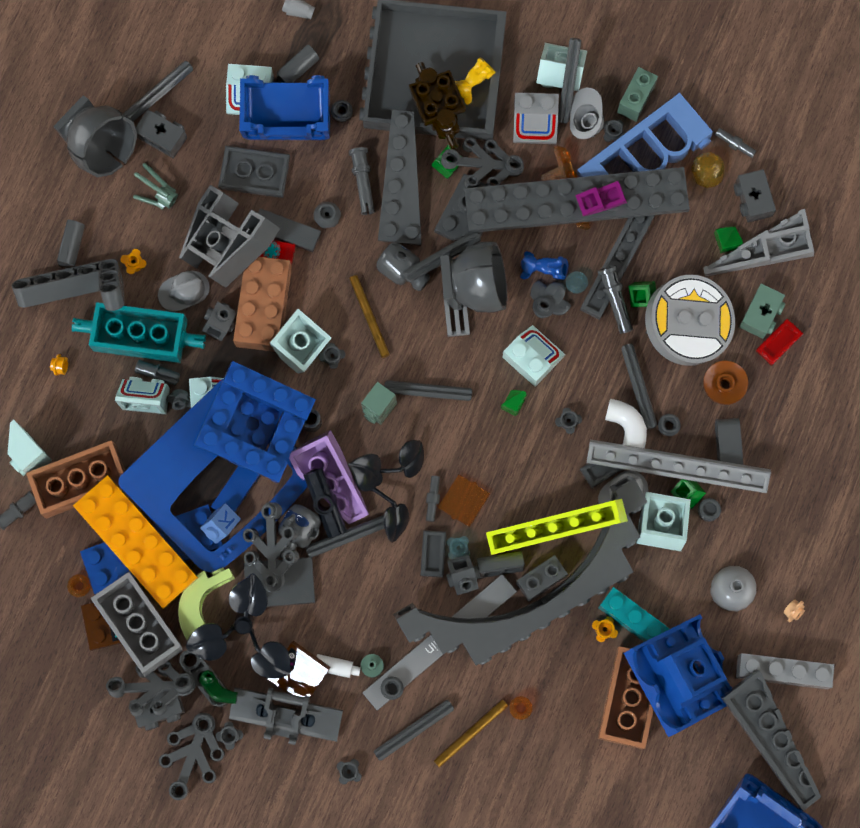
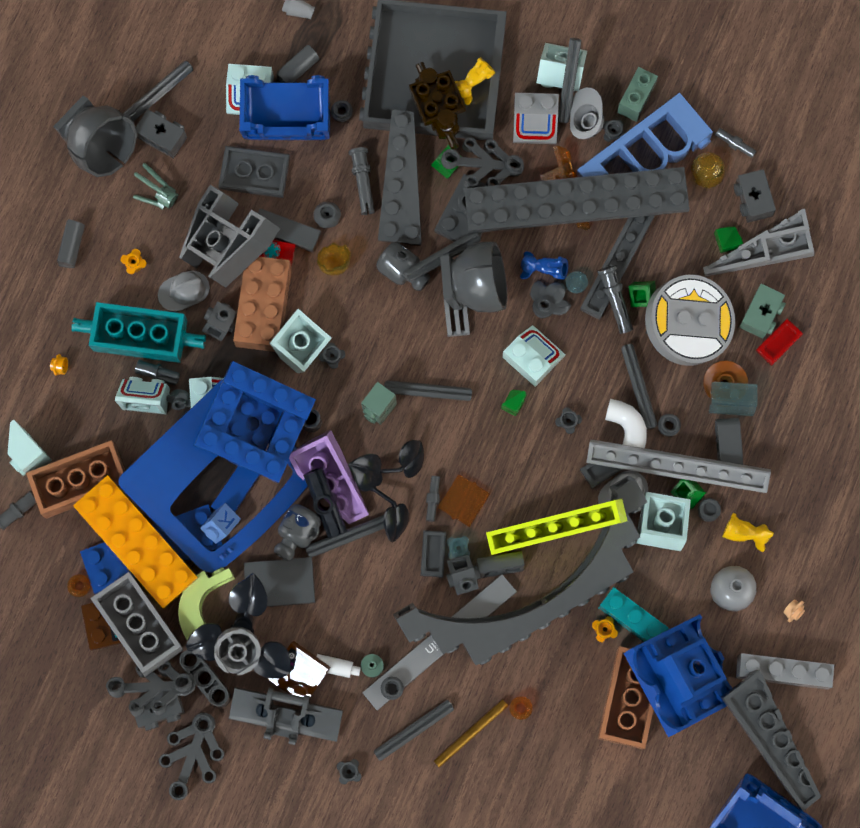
(72, 282): dark grey beam -> none
(215, 690): dark green arm -> none
(229, 742): dark grey plate -> none
(237, 650): none -> light grey cylinder
(272, 549): dark grey plant -> none
(334, 259): none -> clear yellow hair
(369, 316): pearl gold bar -> none
(541, 578): dark grey brick -> none
(601, 199): magenta slope -> none
(733, 398): none -> clear light blue panel
(742, 531): none -> yellow animal

